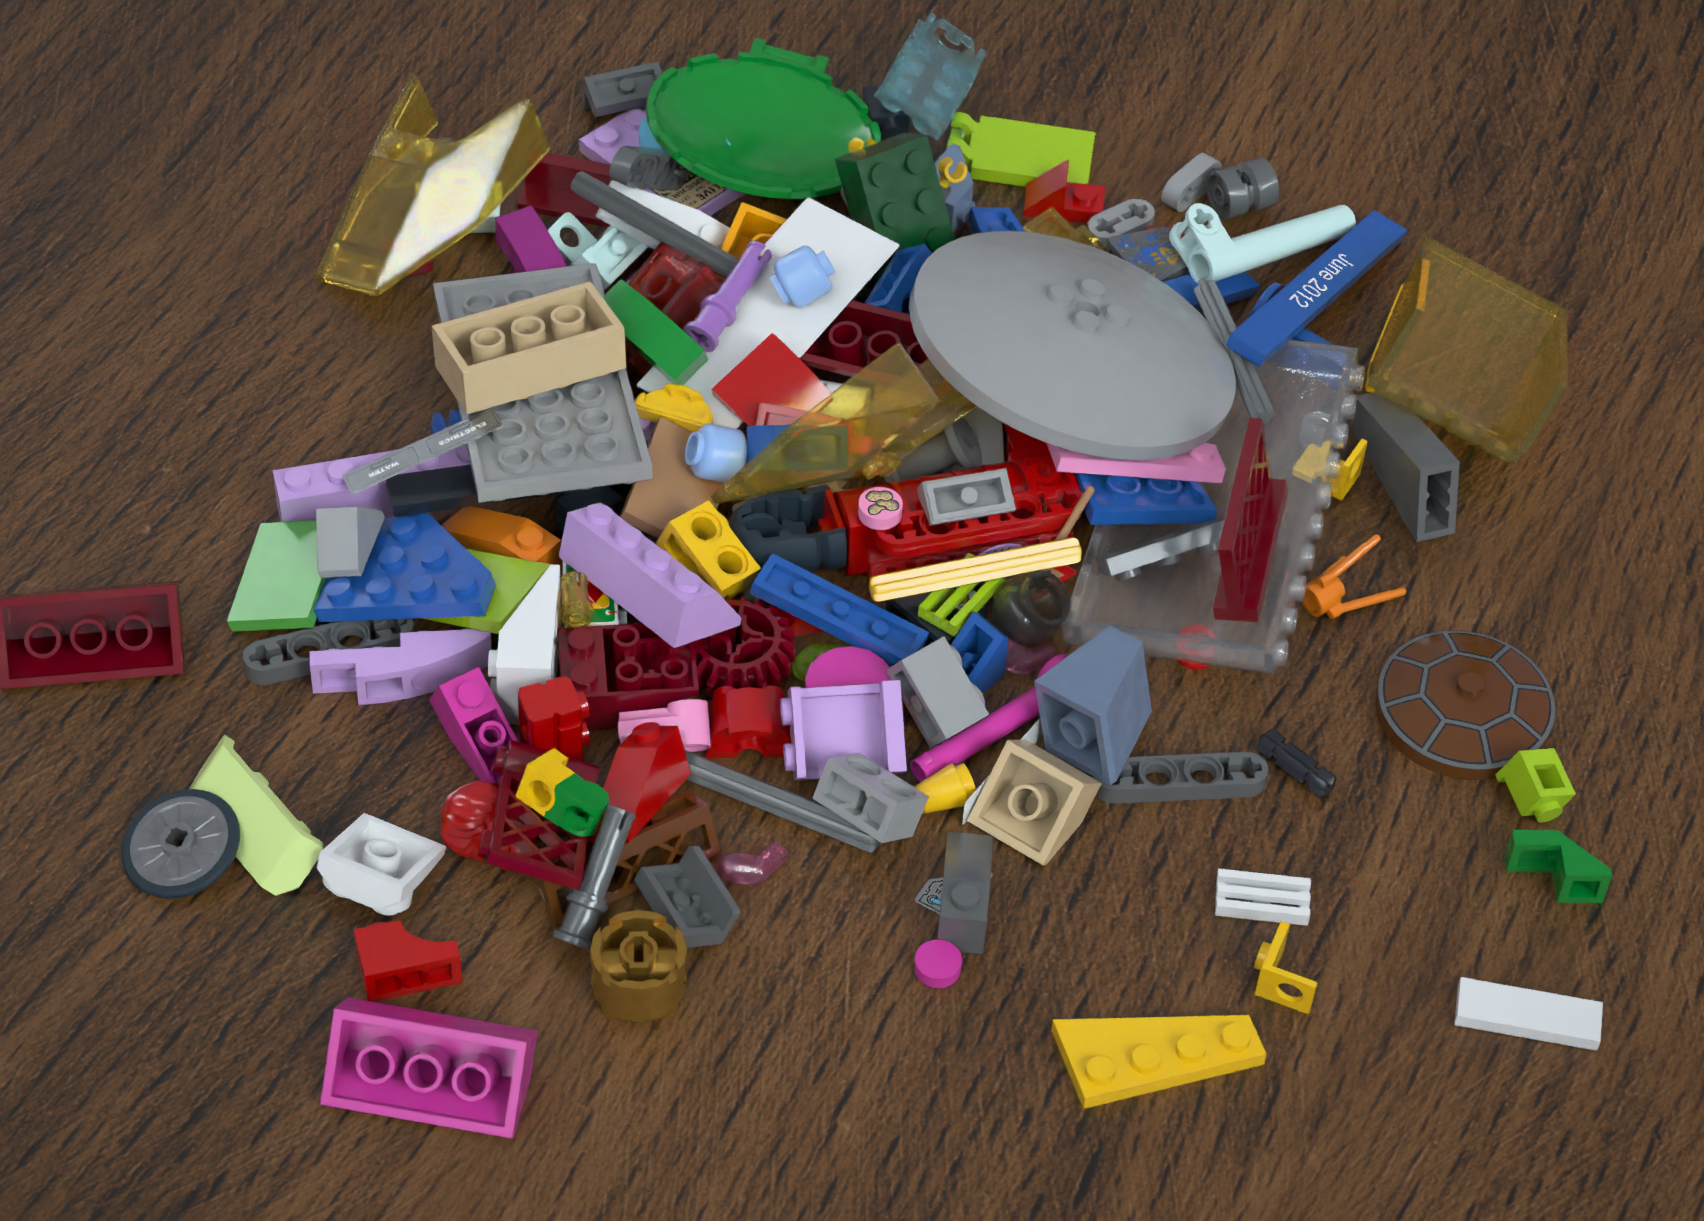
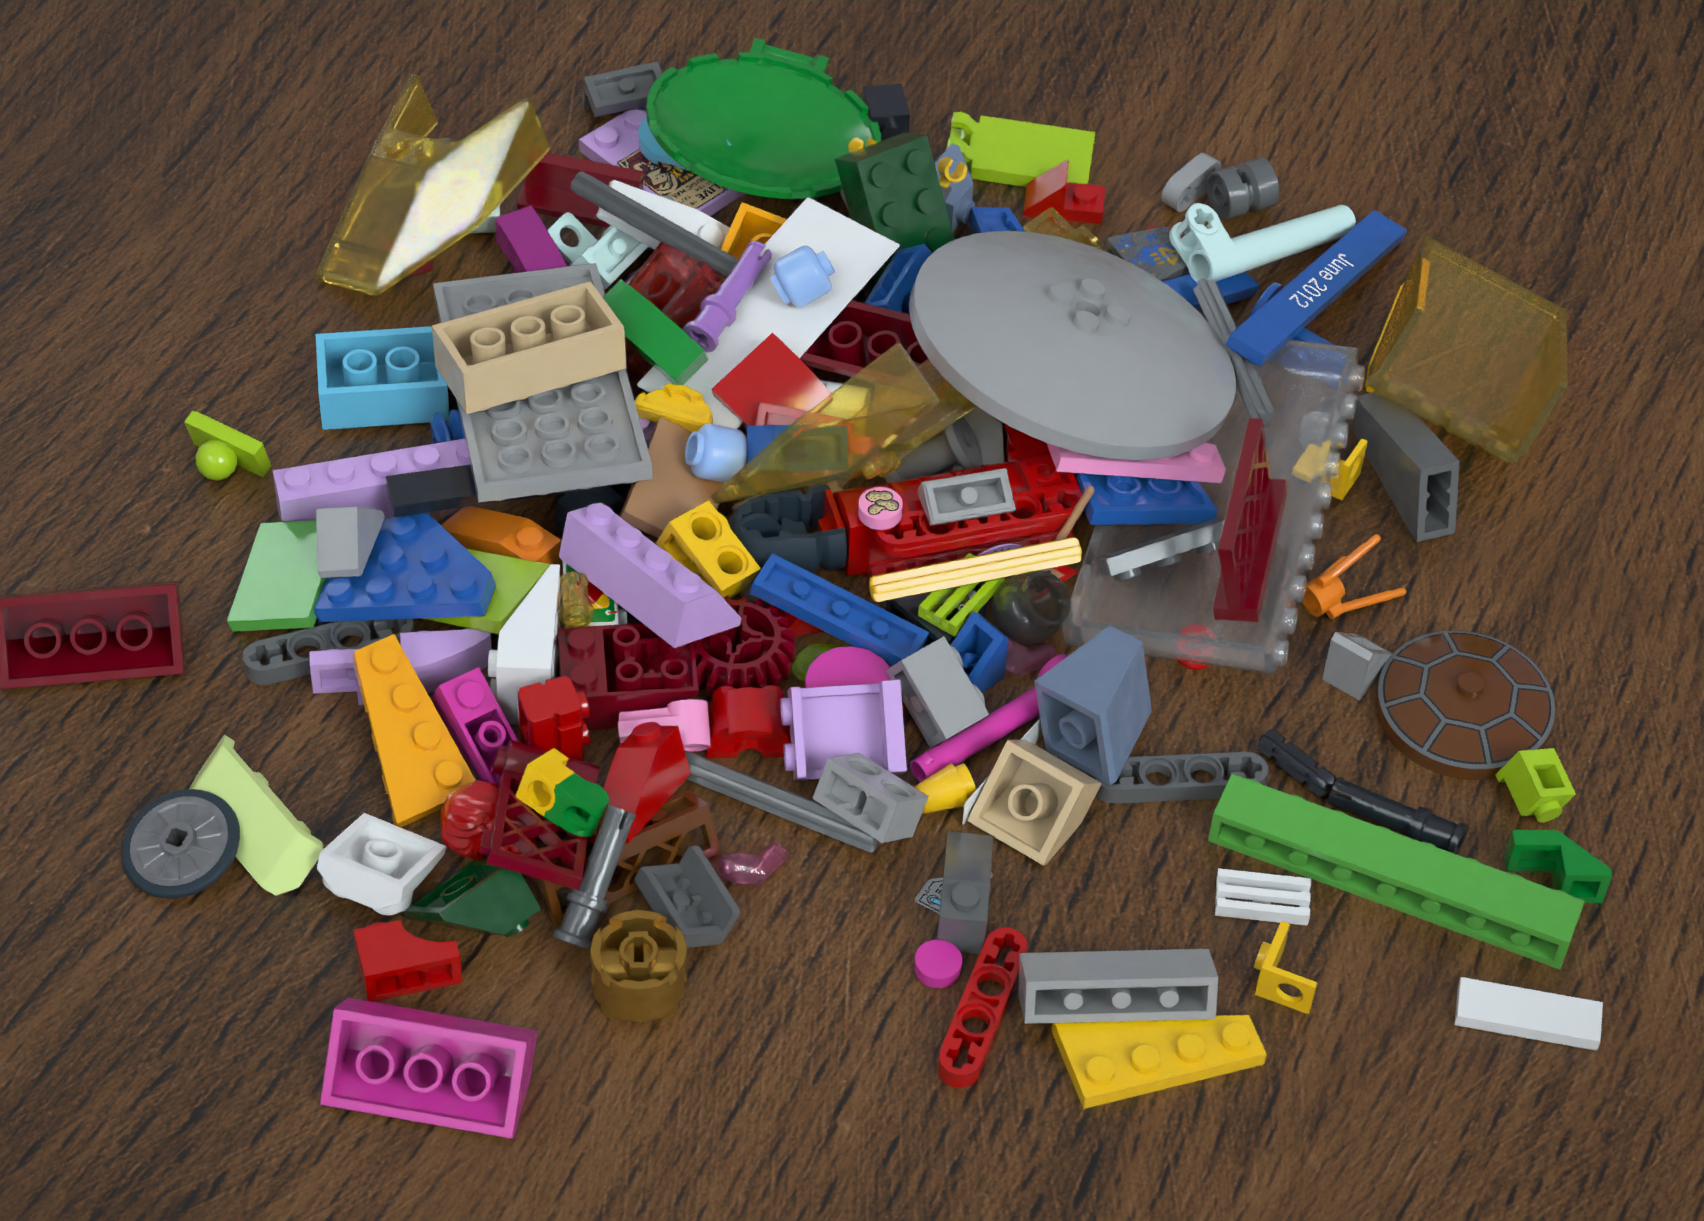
(224, 448): none -> lime tile
(379, 378): none -> medium azure brick
(407, 732): none -> light orange wing
(422, 450): sticker -> none
(478, 900): none -> dark green slope
(647, 169): dark grey beam -> none
(929, 77): clear light blue piece -> none
(981, 1006): none -> red beam
(1117, 986): none -> light grey brick
(1122, 219): light grey beam -> none
(1354, 663): none -> light grey slope
(1396, 871): none -> bright green brick
(1413, 823): none -> black pin

